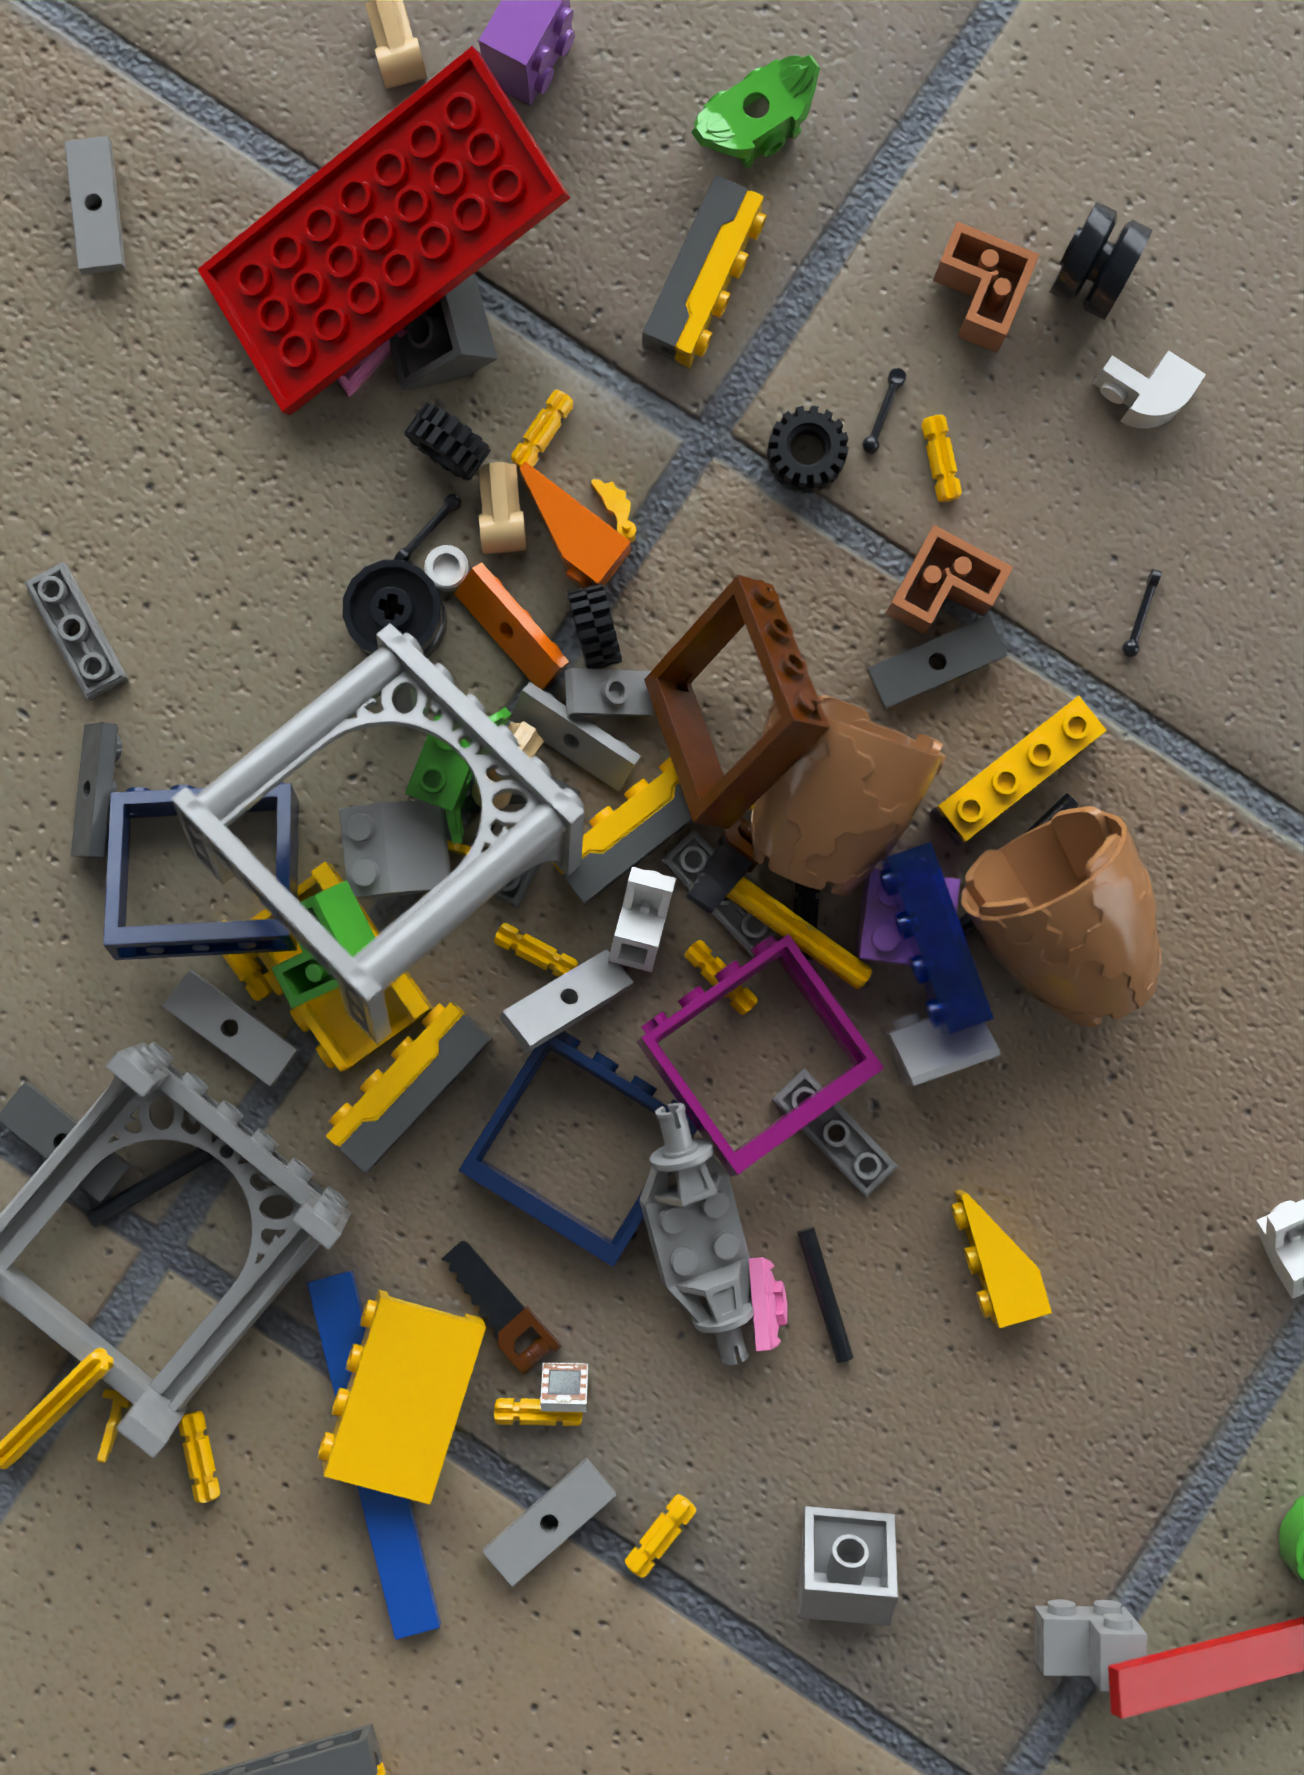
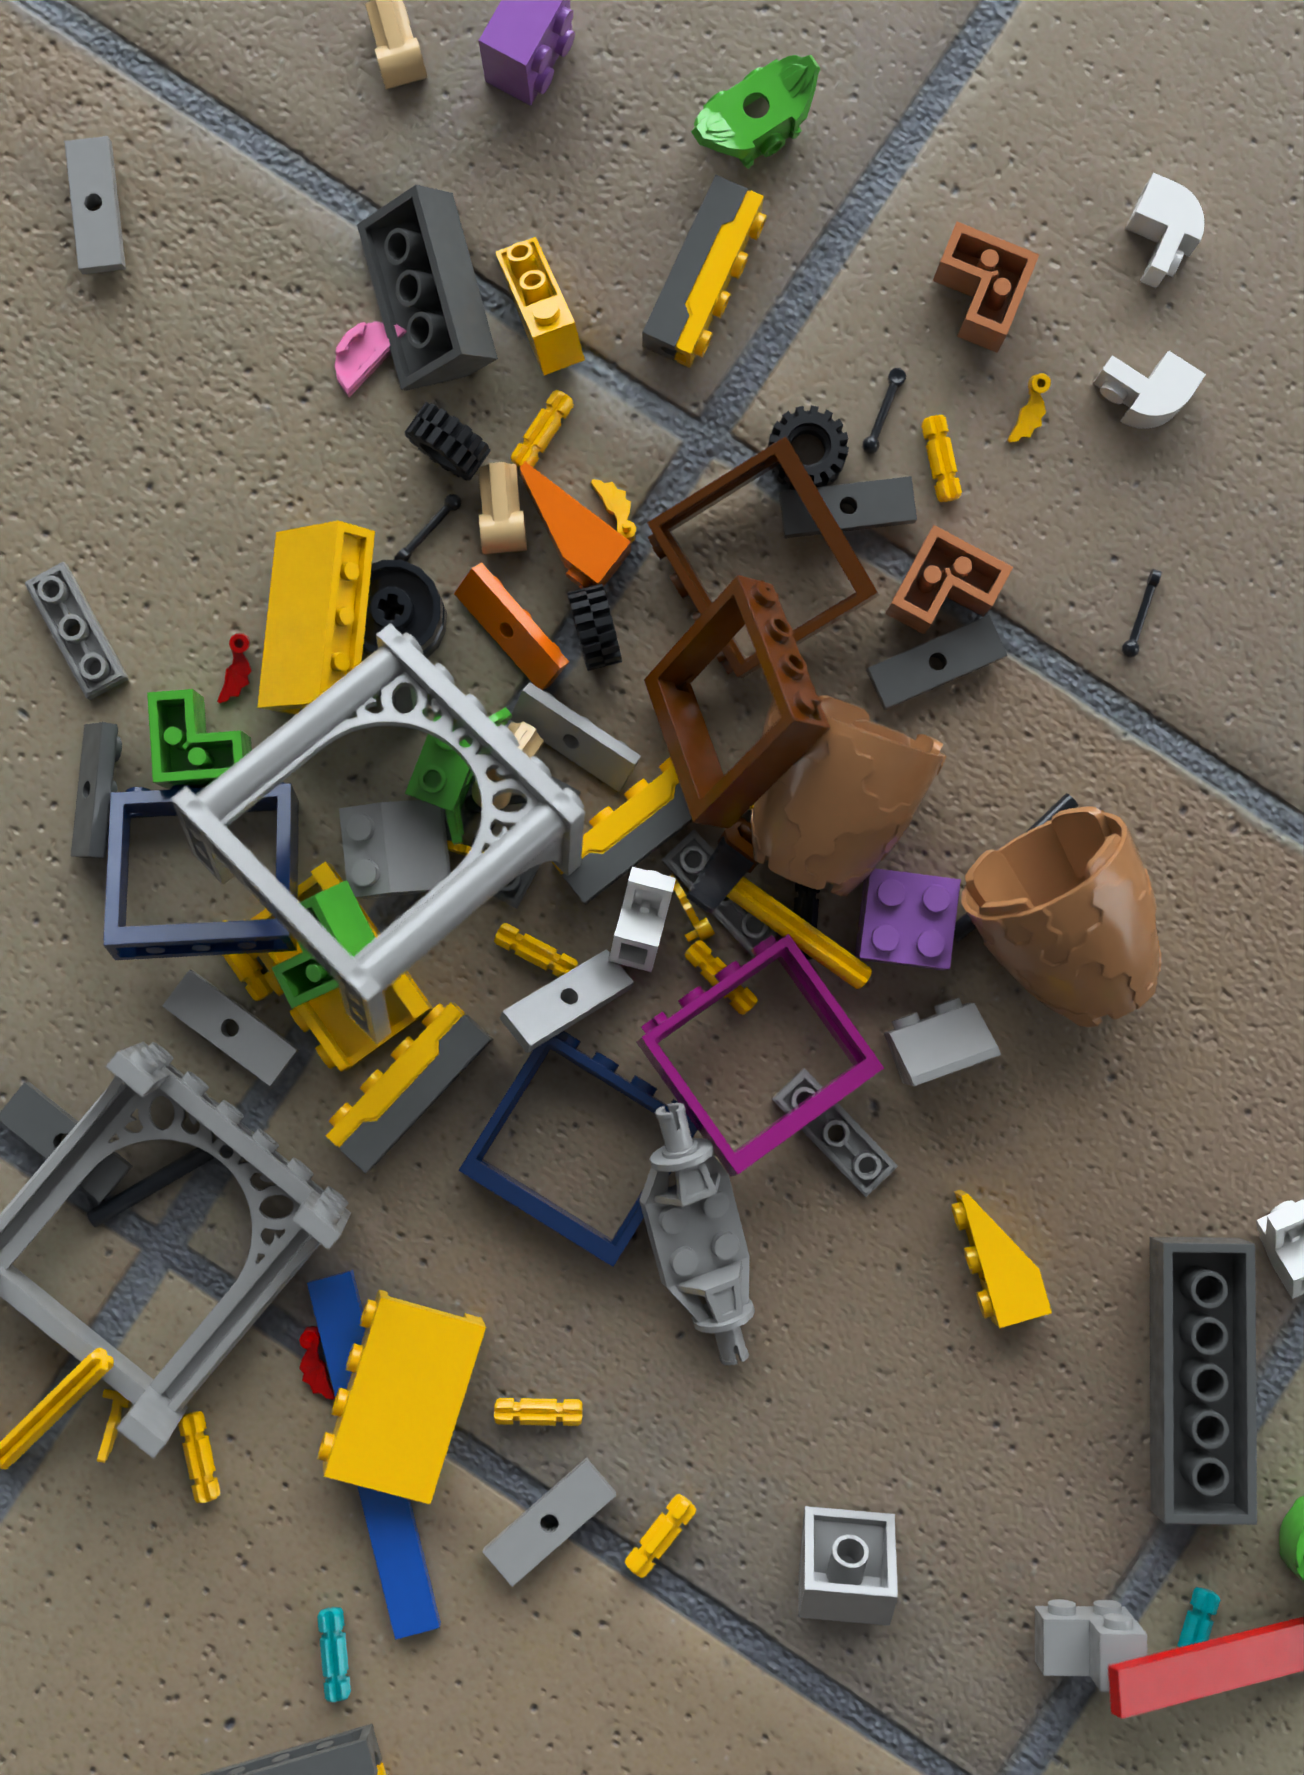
(180, 743): none -> bright green brick
(237, 673): none -> red piece
(312, 1366): none -> red piece
(314, 612): none -> yellow panel
(334, 1654): none -> teal axle
(383, 231): red plate -> none
(447, 567): white tile -> none
(501, 1307): black piece -> none
(540, 306): none -> yellow slope
(564, 1387): tile -> none
(607, 693): light grey plate -> none
(688, 582): none -> reddish brown window
(701, 928): none -> yellow piece
(768, 1304): bright pink tile -> none
(825, 1295): black bar -> none
(874, 502): none -> dark grey tile
(936, 939): clear blue brick -> none
(1018, 770): yellow piece -> none
(1031, 414): none -> yellow piece
(1099, 260): black wheel -> none
(1172, 219): none -> white brick
(1198, 1621): none -> teal axle
(1203, 1380): none -> dark grey brick

